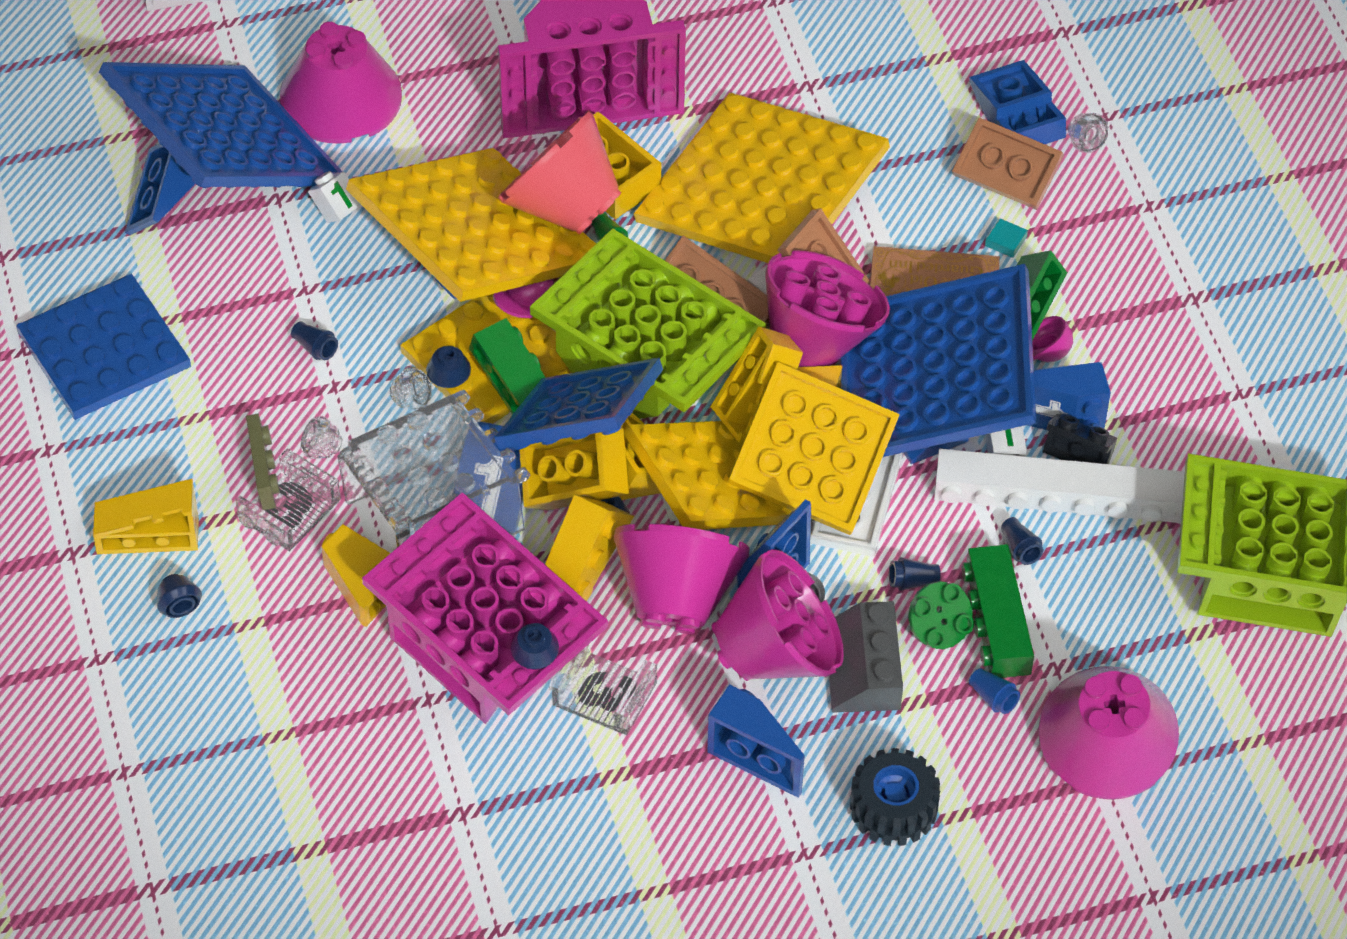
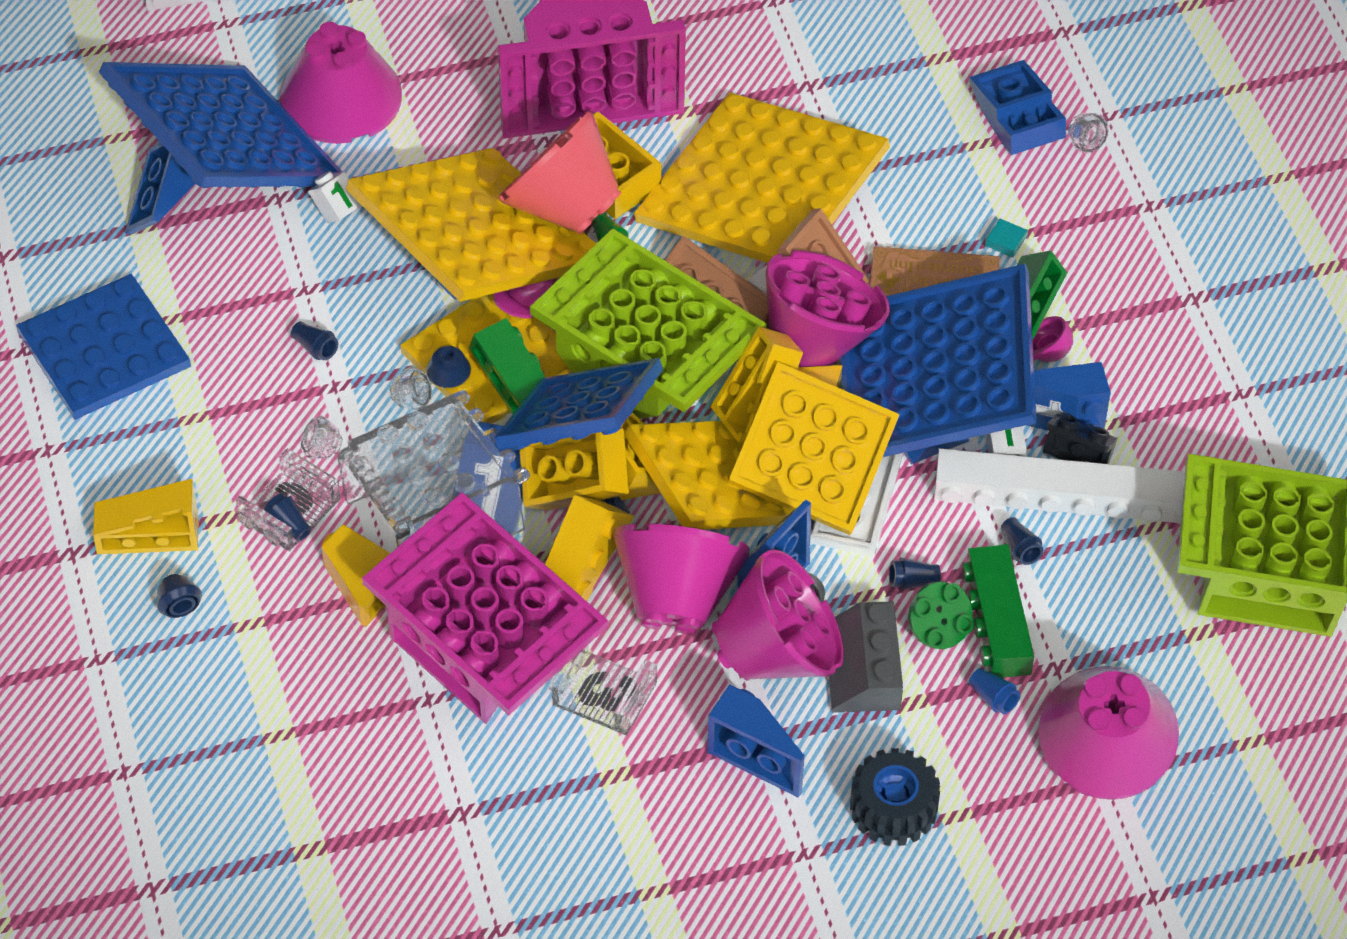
(262, 461): olive plate -> none
(287, 511): none -> dark blue cone
(534, 646): dark blue cone -> none
(1008, 163): nougat plate -> none

